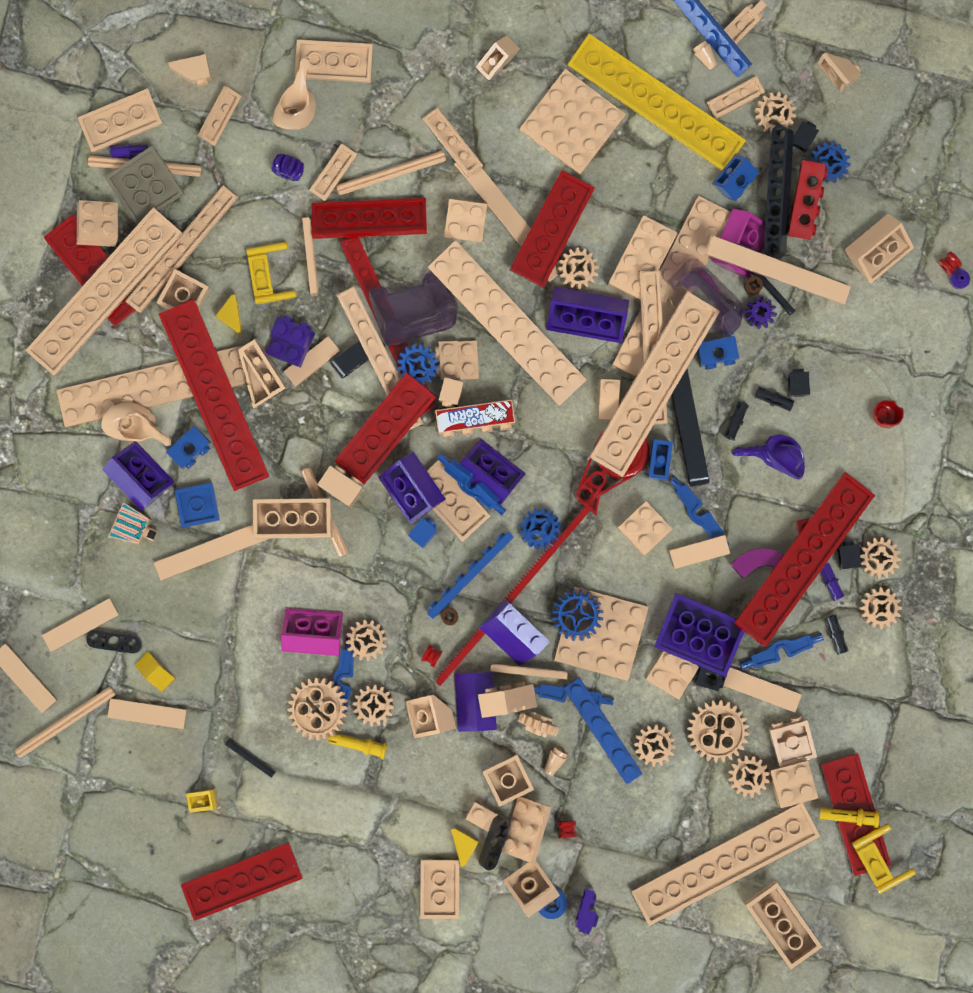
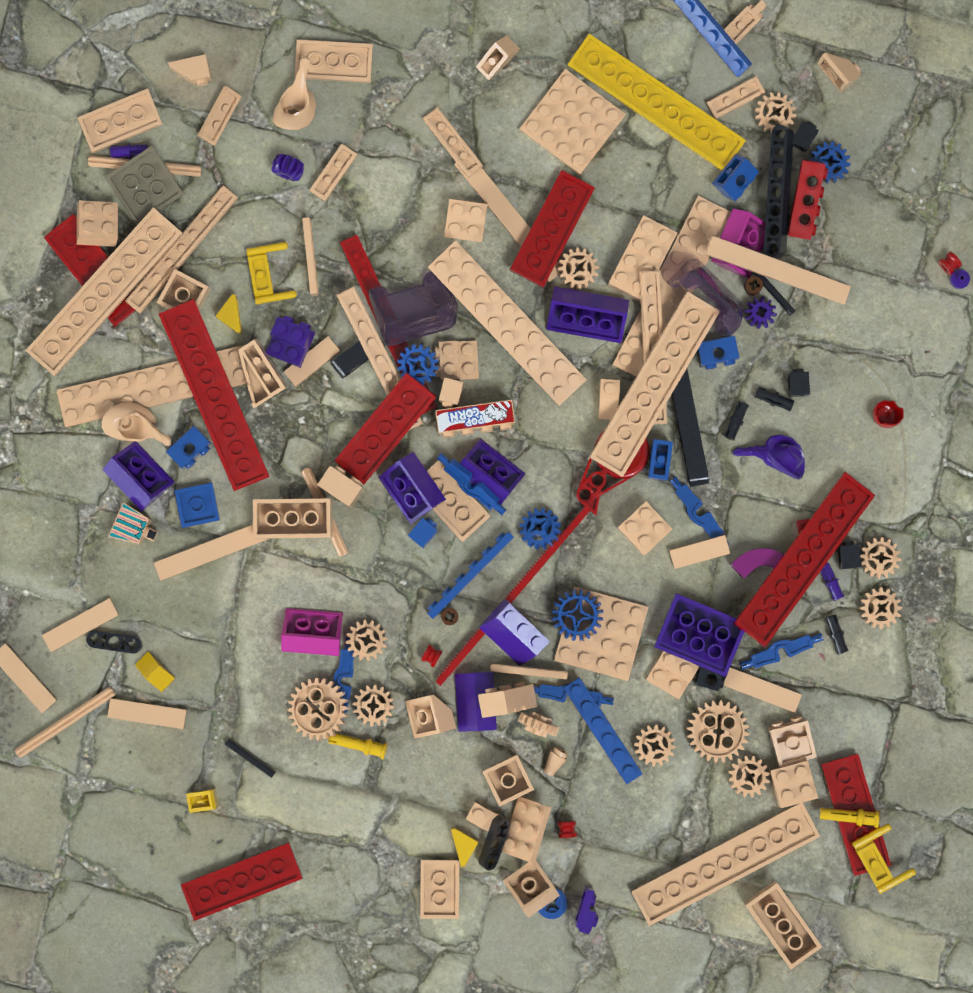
(369, 218): red plate -> none
(391, 172): light nougat axle -> none
(705, 55): light nougat cone -> none
(879, 248): light nougat slope -> none

